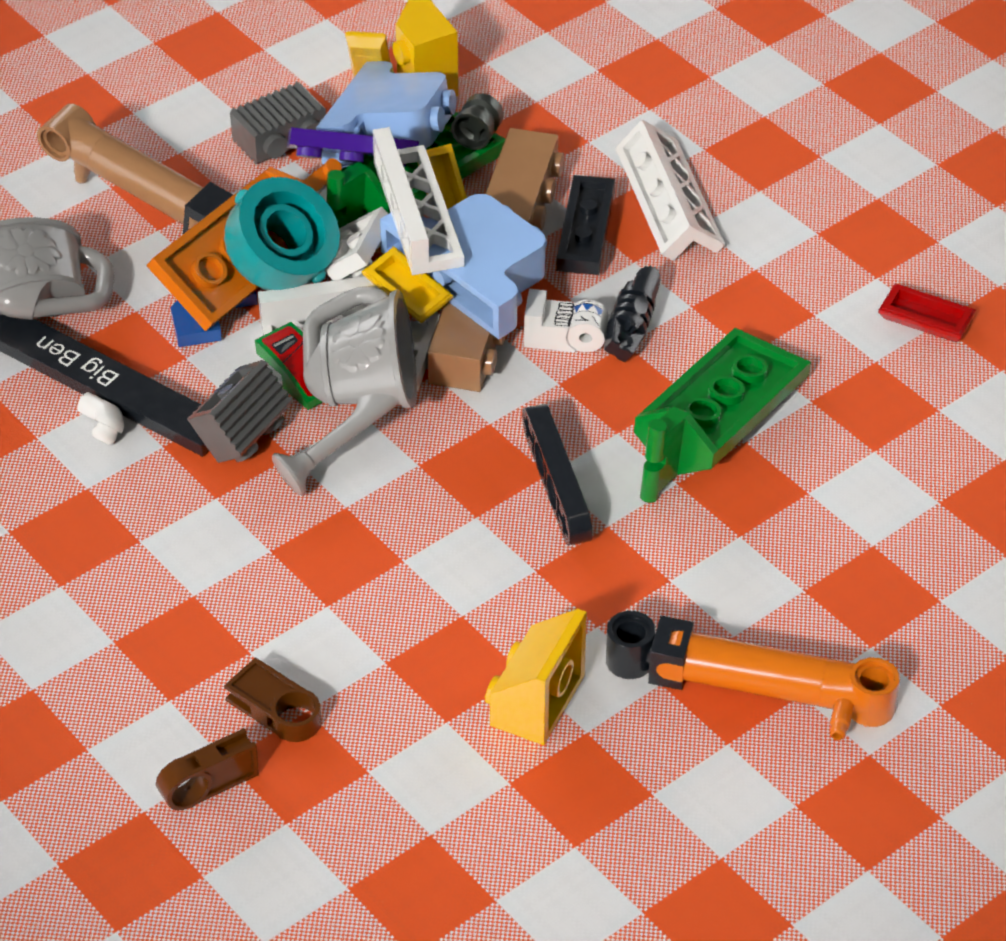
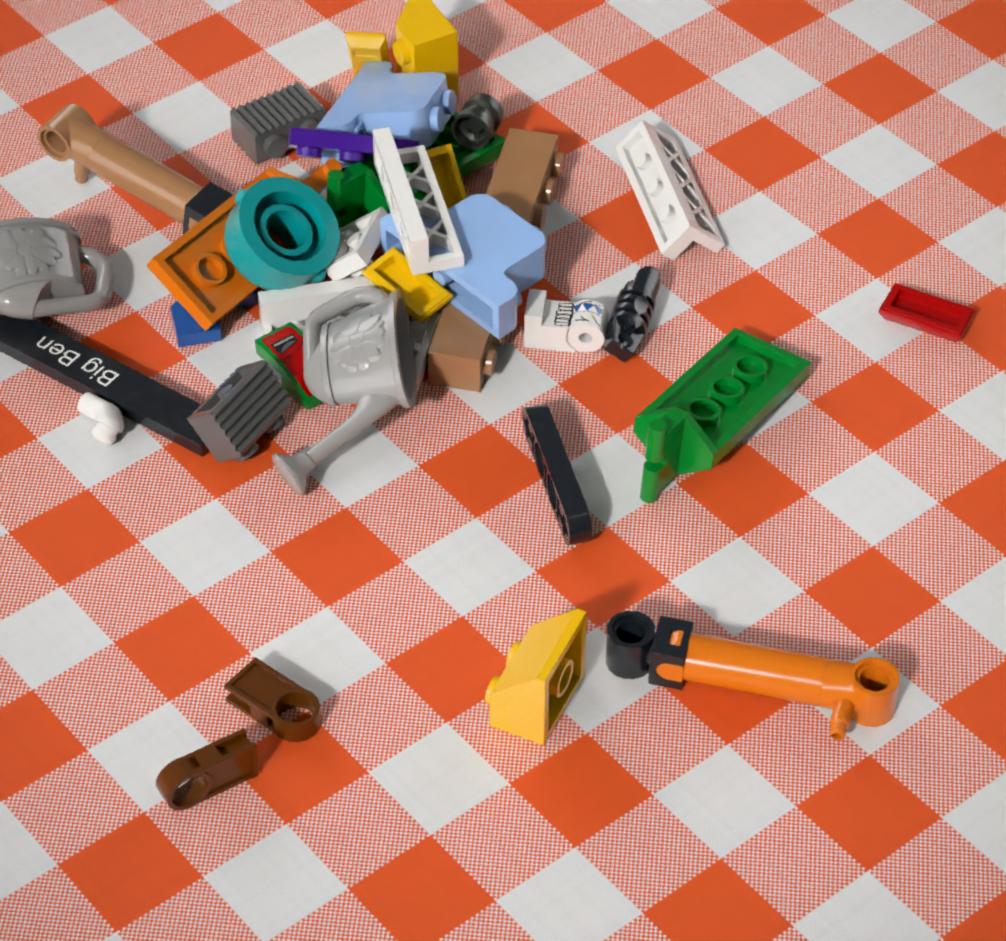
(585, 225): black plate -> none

